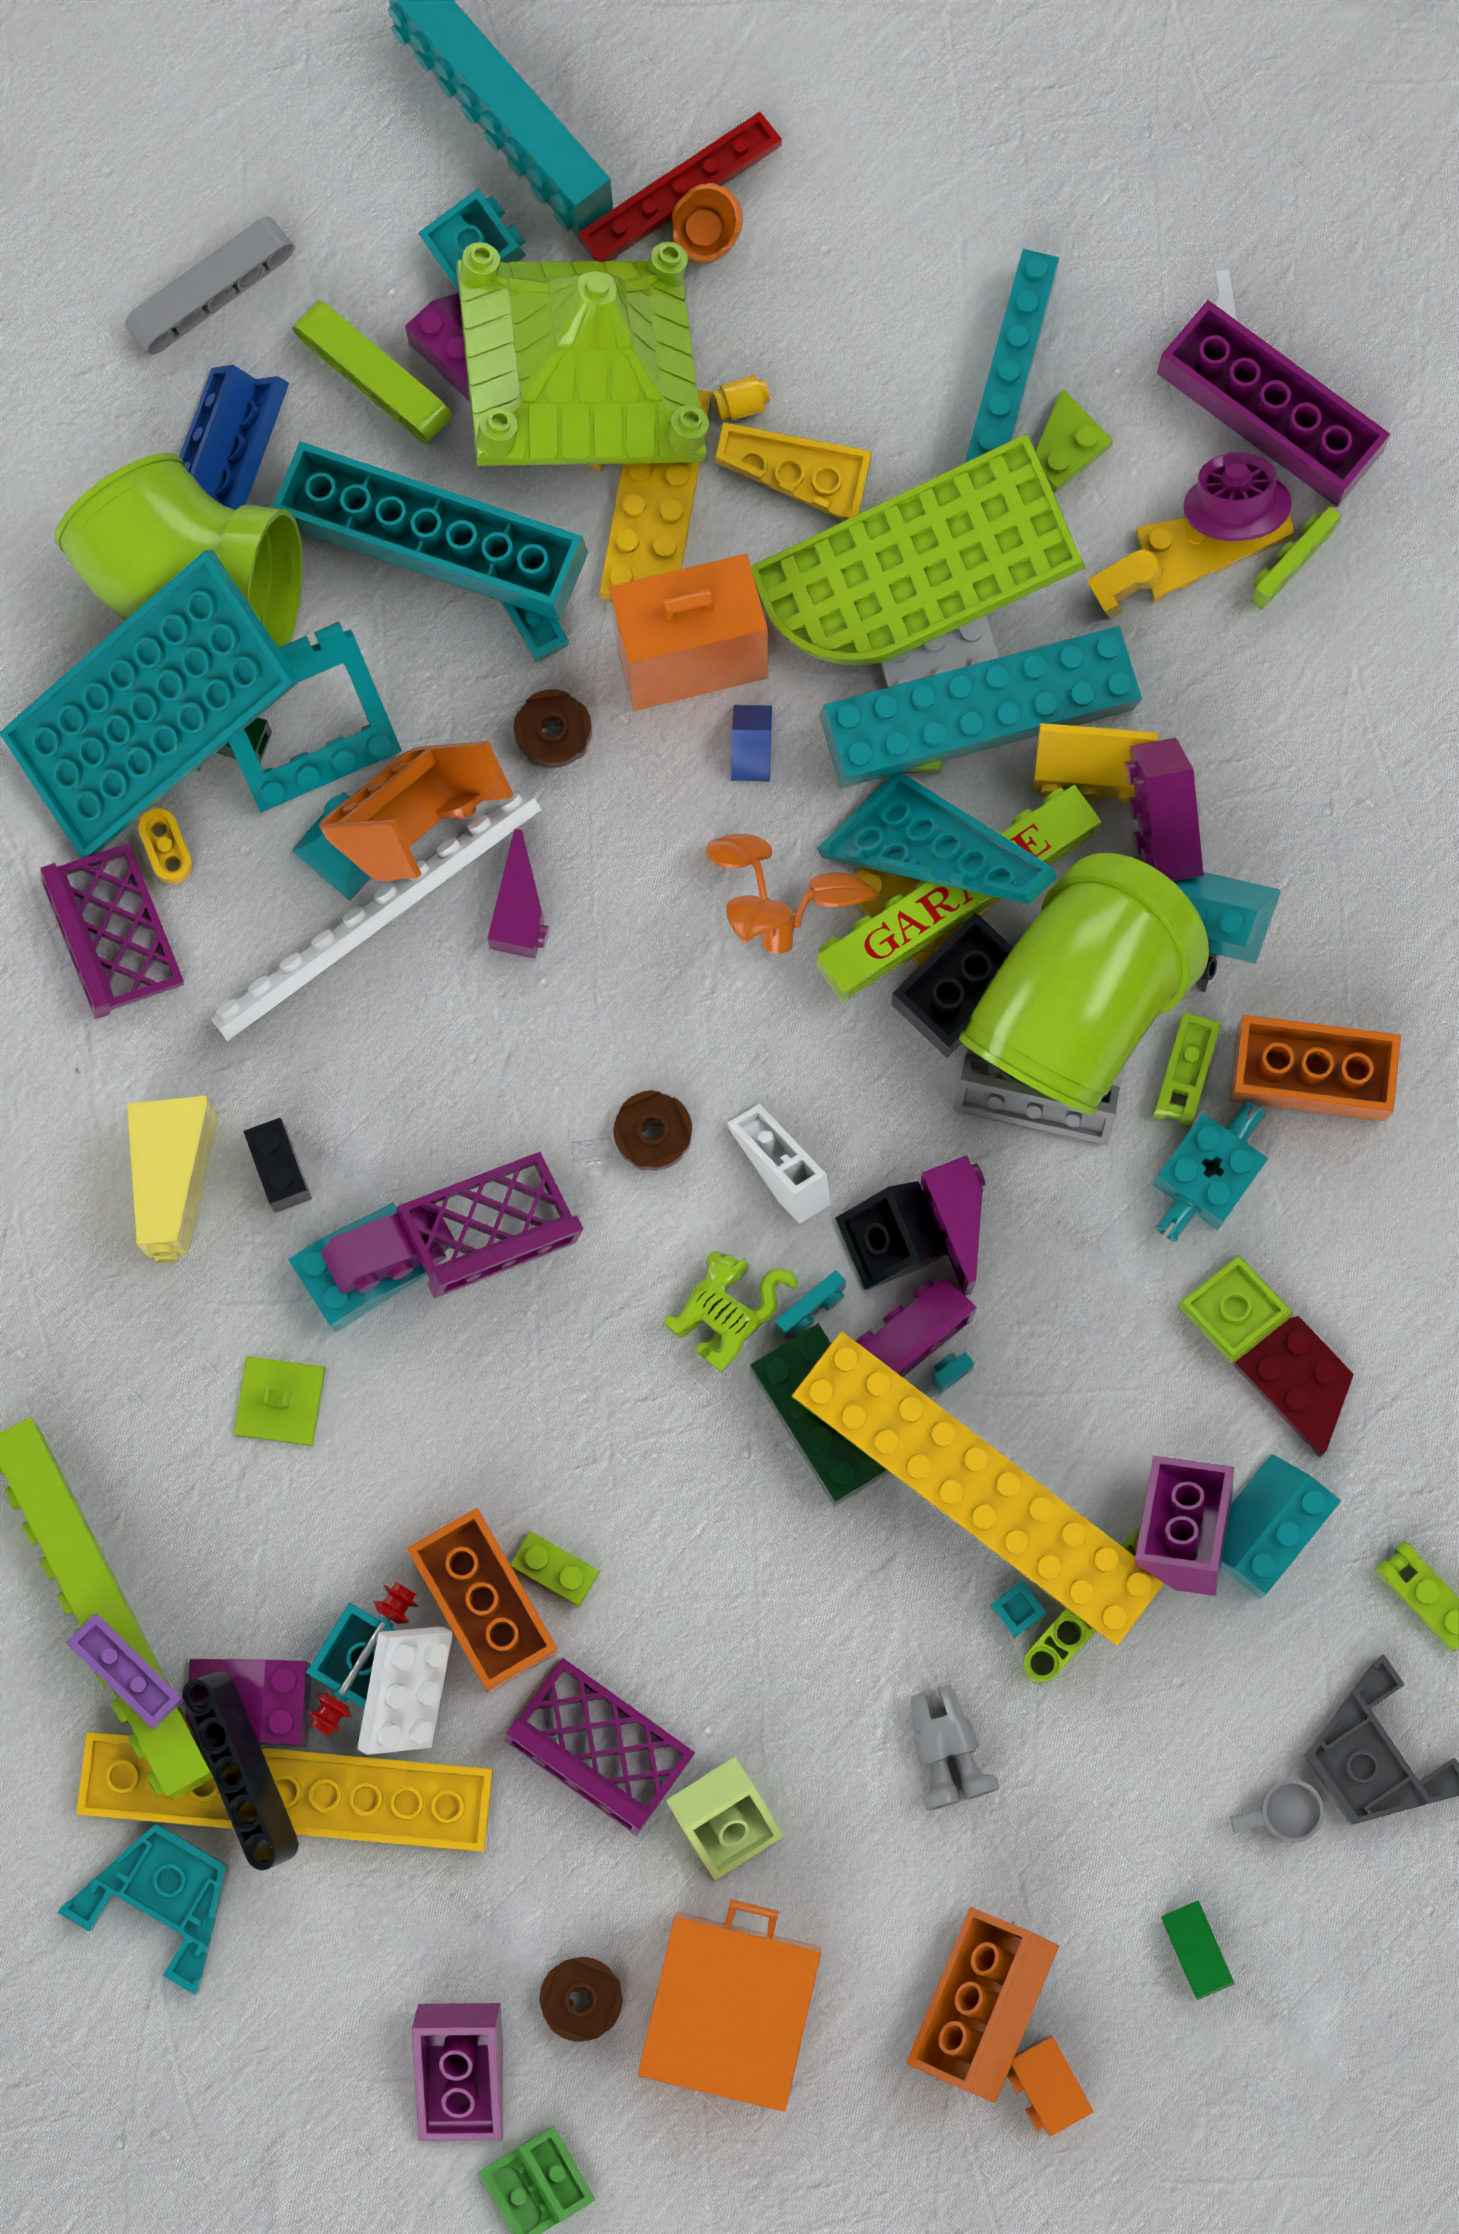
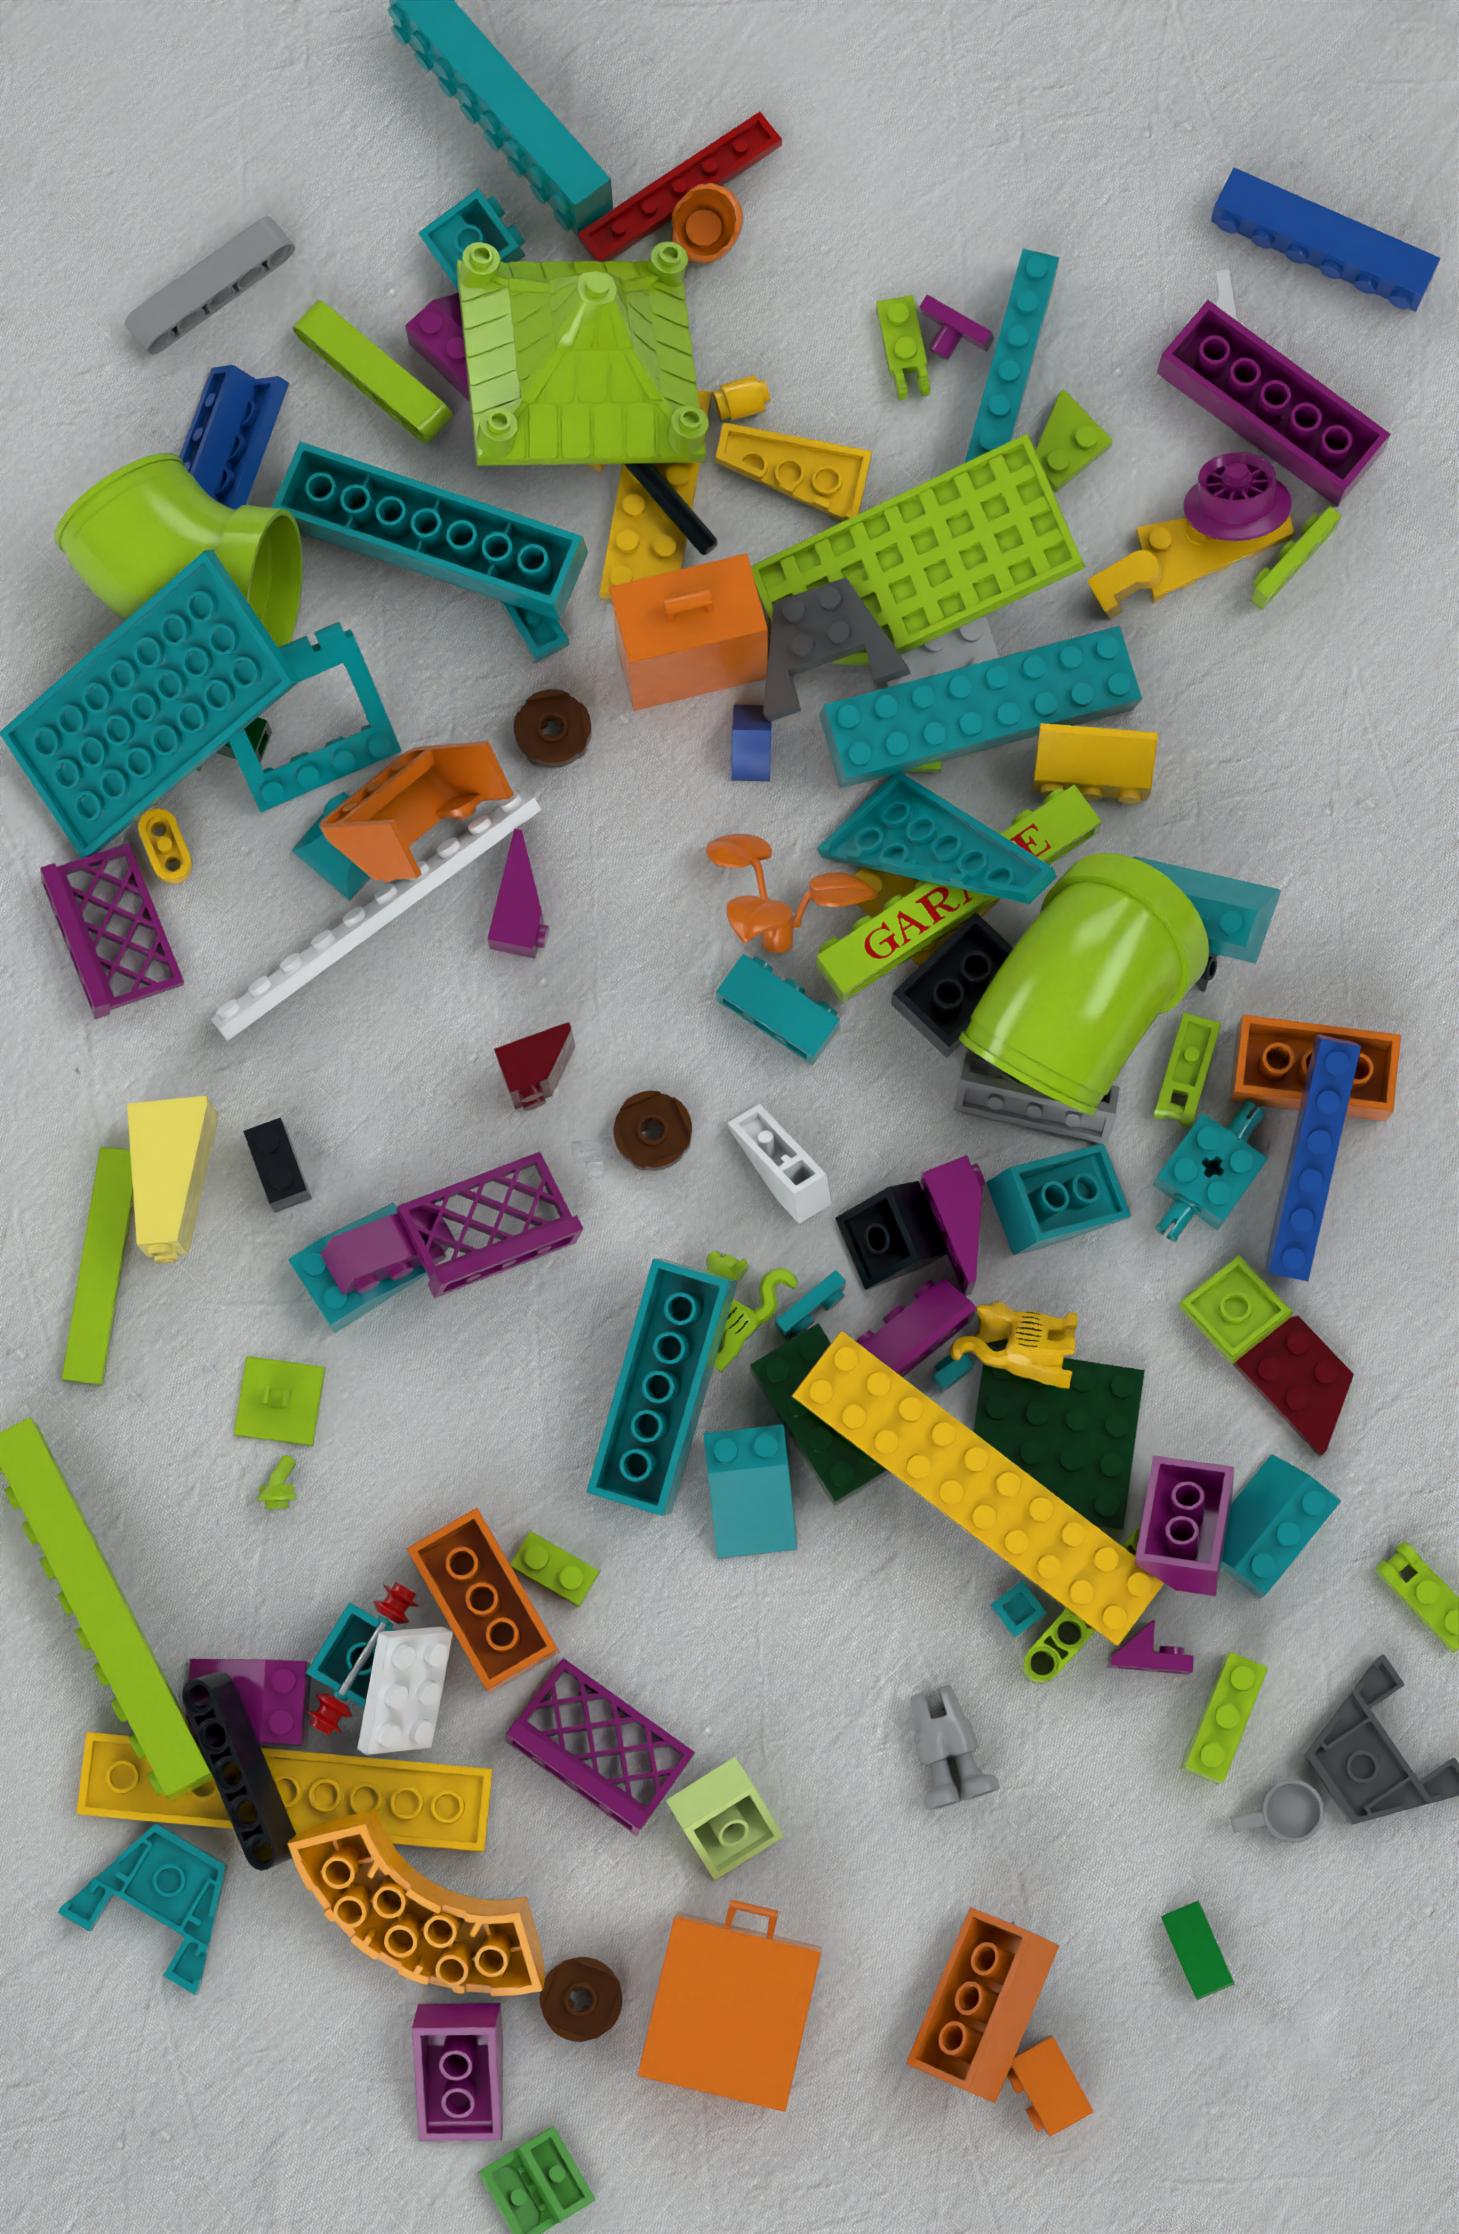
(100, 1269): none -> lime tile
(125, 1671): medium lavender plate -> none
(278, 1493): none -> lime plate
(413, 1921): none -> light orange brick
(535, 1065): none -> dark red slope
(662, 1386): none -> teal brick
(674, 506): none -> black axle
(750, 1491): none -> teal slope
(778, 1008): none -> teal brick
(818, 630): none -> dark grey wing
(903, 343): none -> lime hinge
(953, 328): none -> magenta tile
(1033, 1346): none -> yellow animal
(1057, 1198): none -> teal slope
(1065, 1438): none -> dark green plate
(1139, 1655): none -> magenta slope
(1165, 809): magenta brick -> none
(1224, 1718): none -> lime brick
(1312, 1157): none -> blue brick
(1324, 240): none -> blue brick

